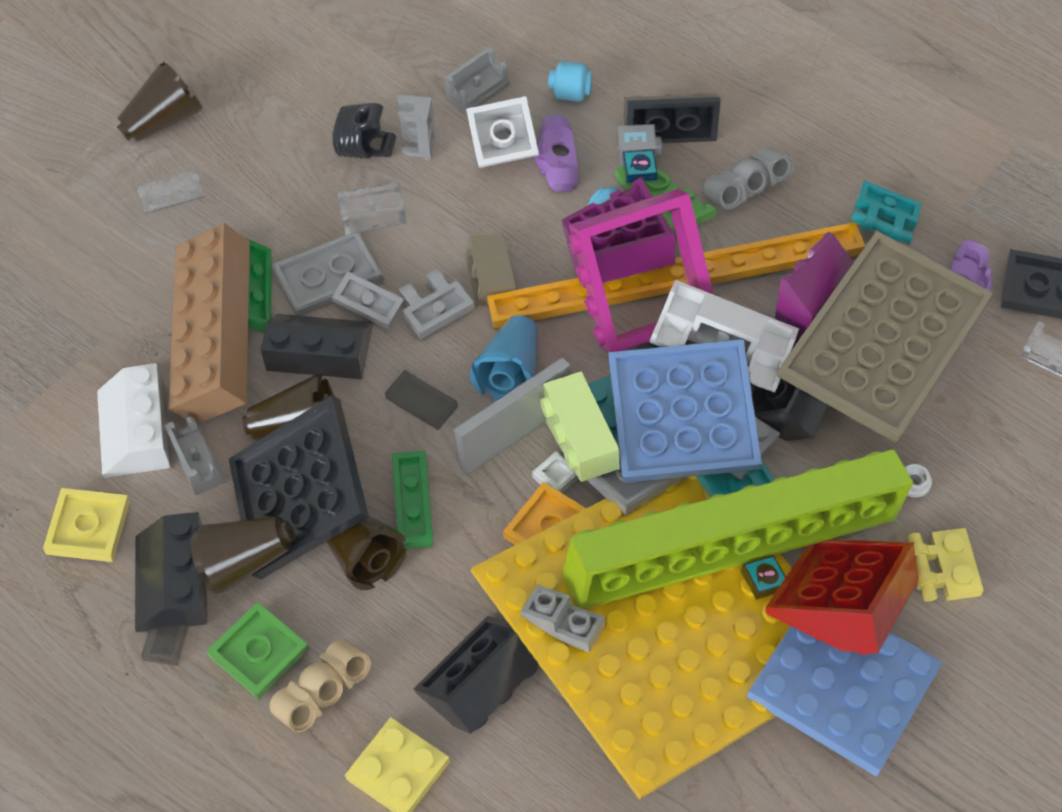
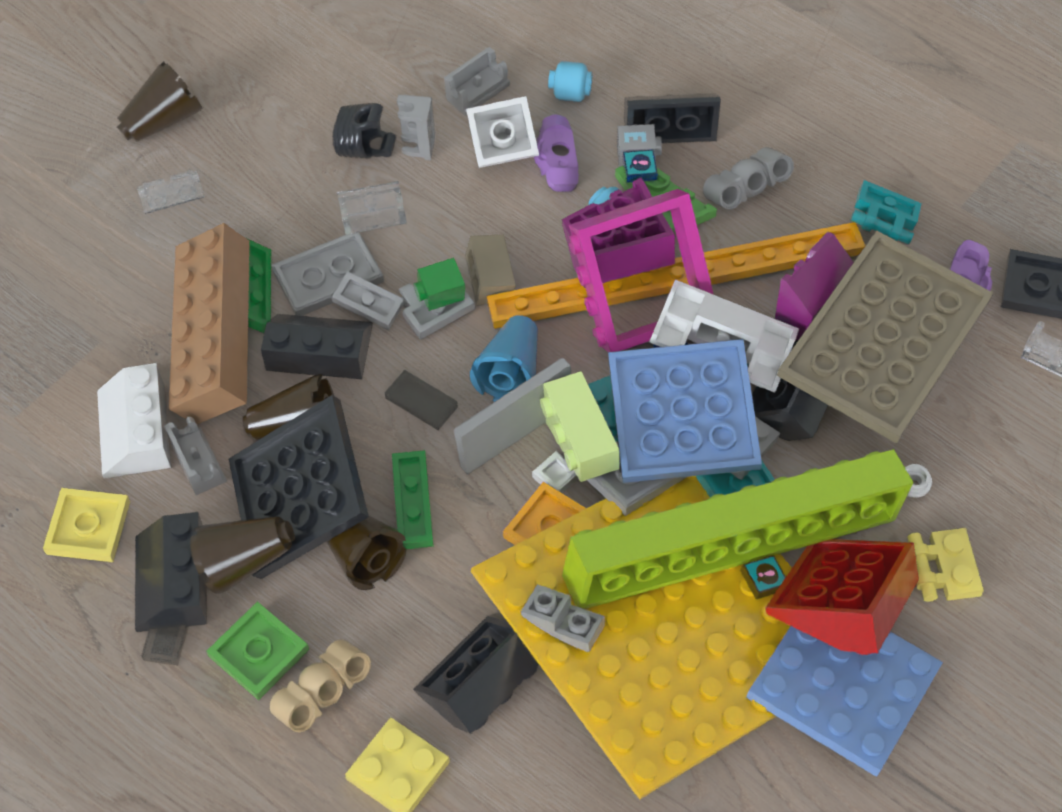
(440, 284): none -> green brick

